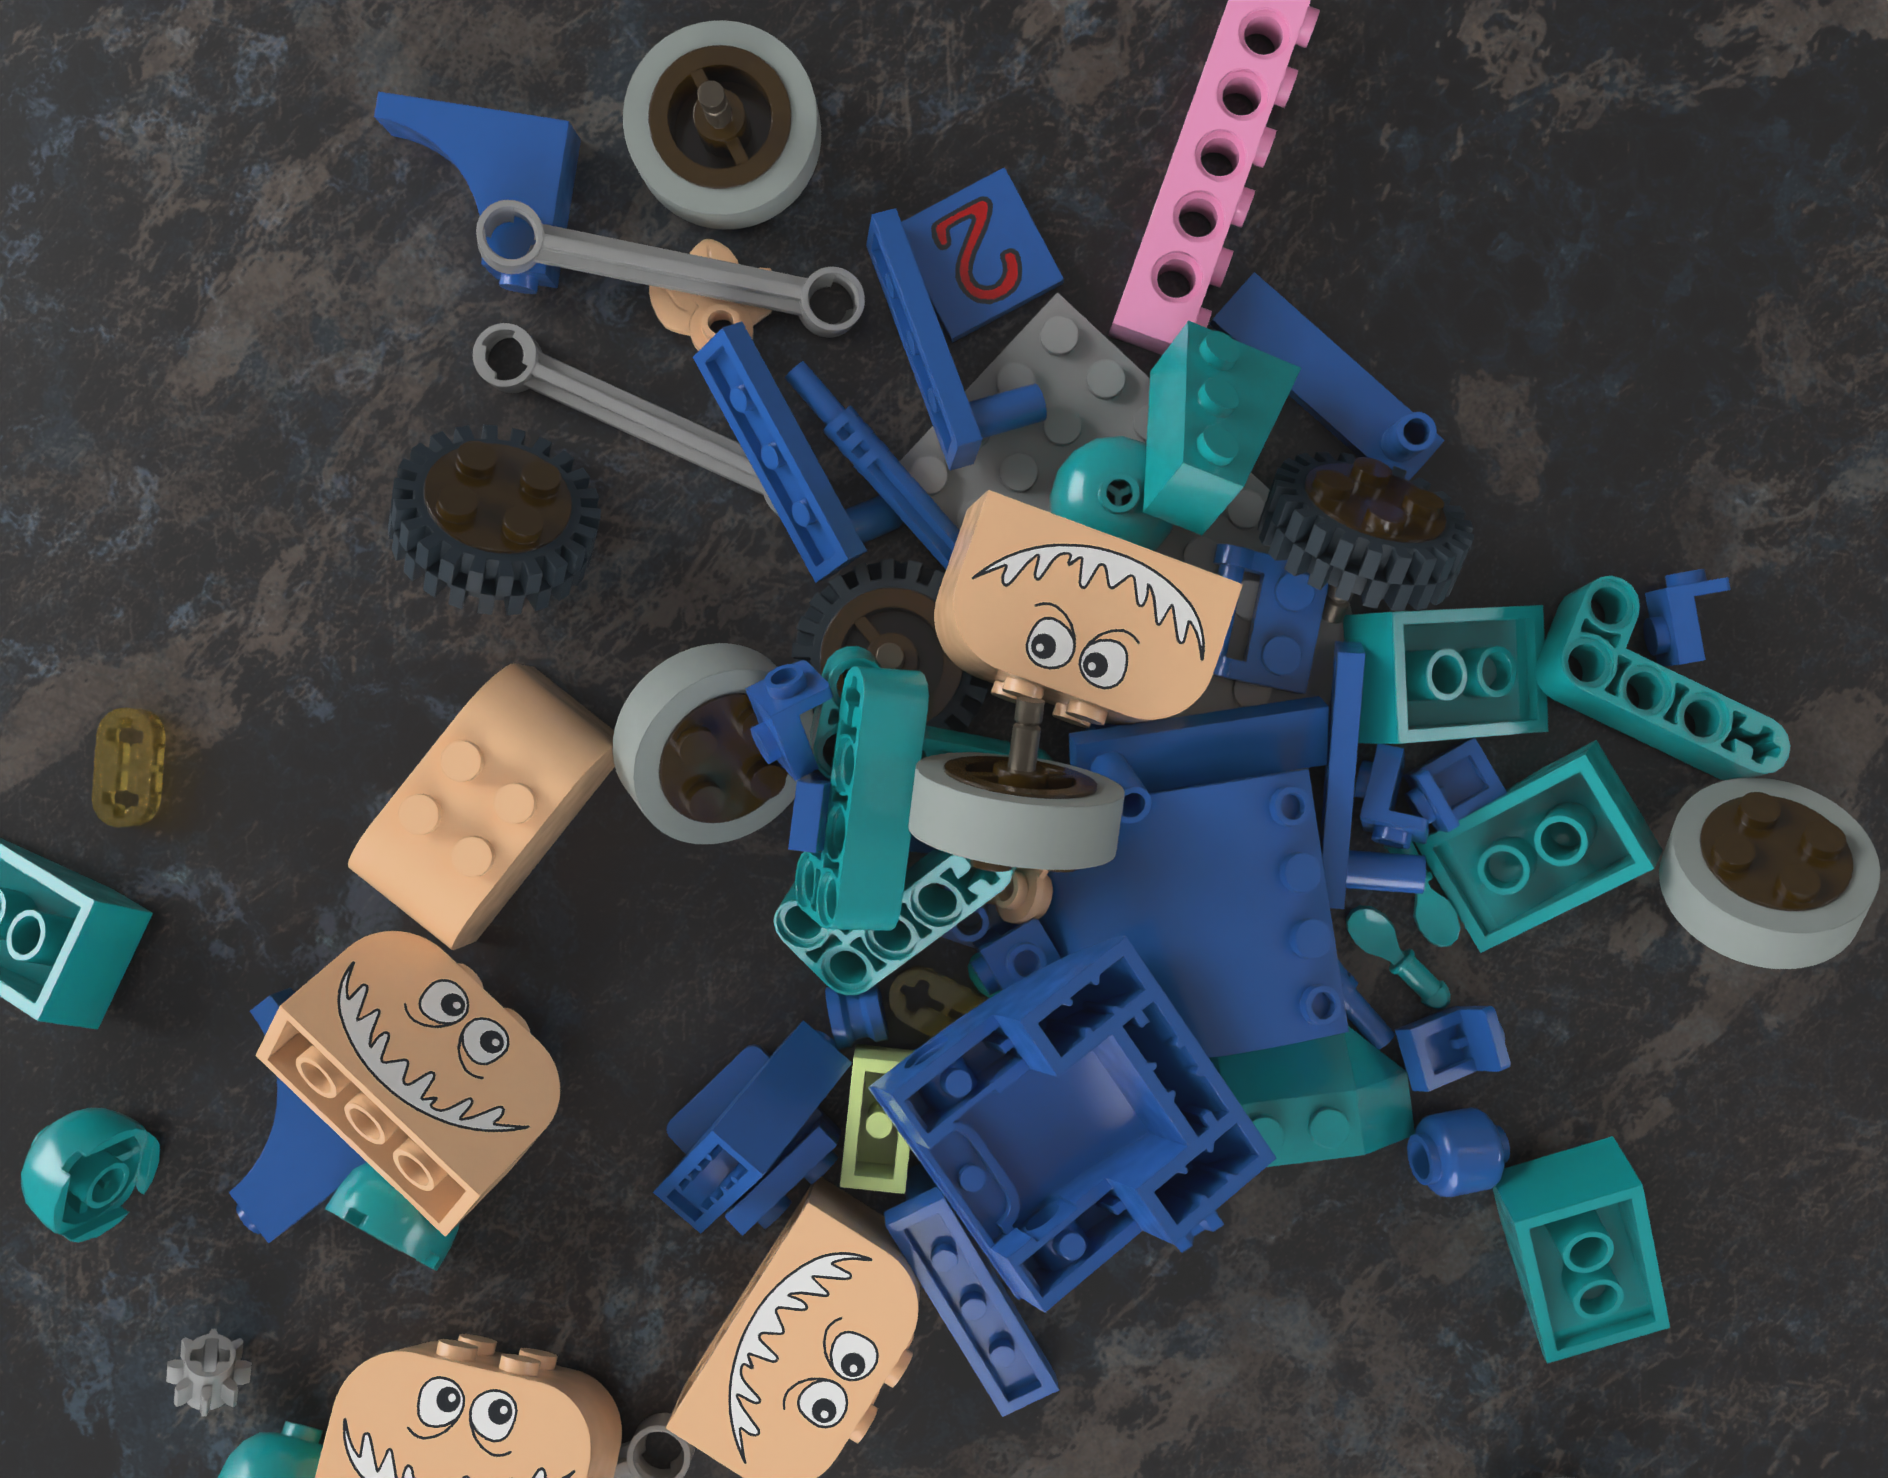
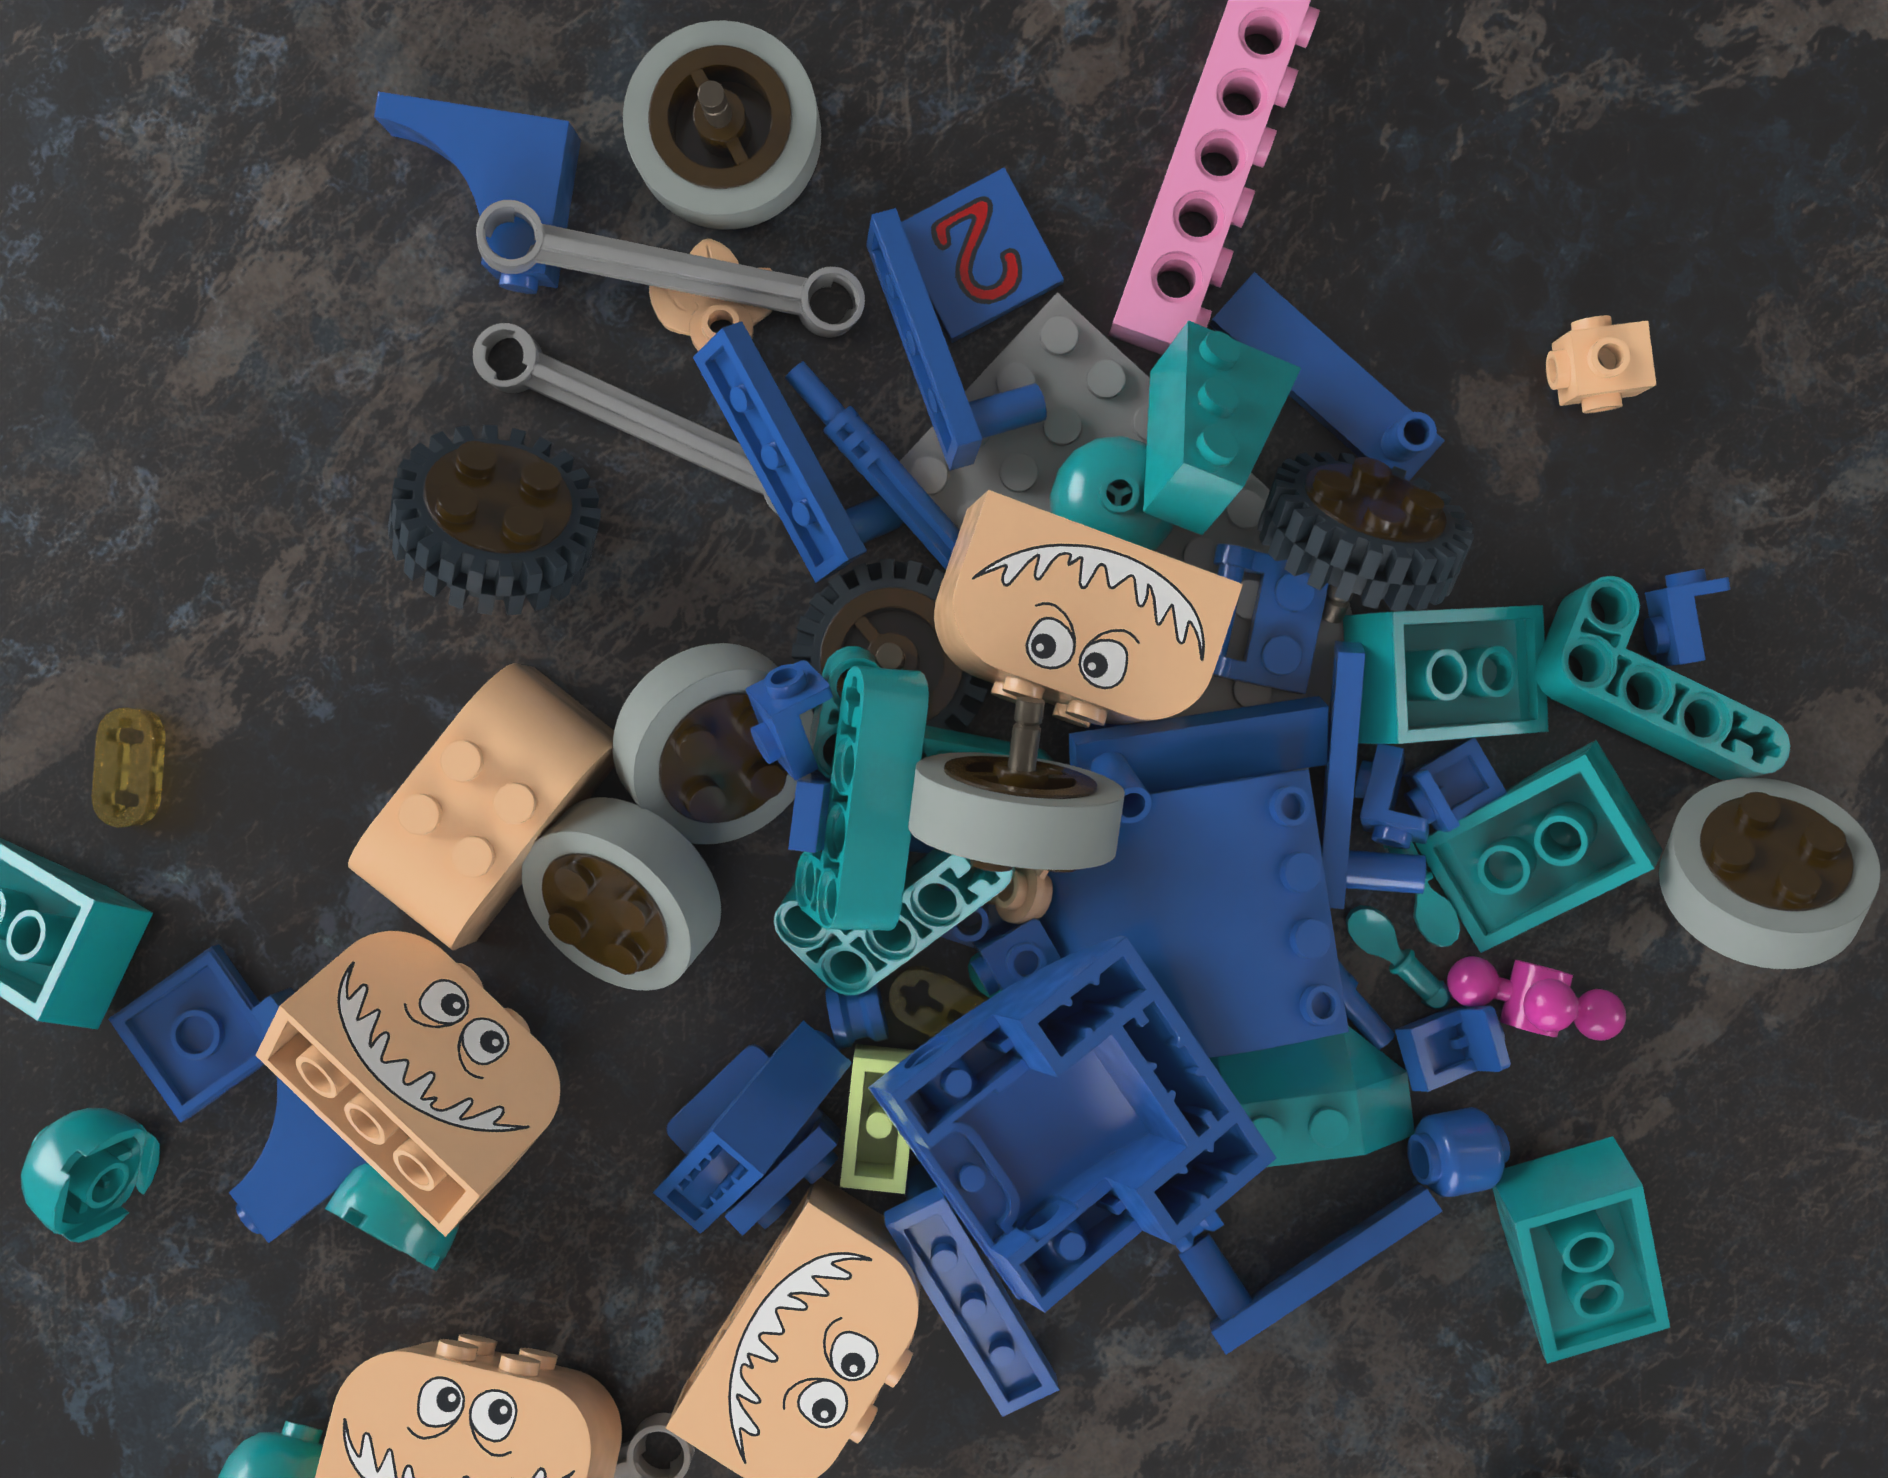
(194, 1032): none -> blue tile
(226, 1370): light grey gear -> none
(622, 893): none -> light grey wheel
(1246, 1315): none -> blue piece
(1537, 998): none -> dark pink piece
(1601, 363): none -> light nougat brick

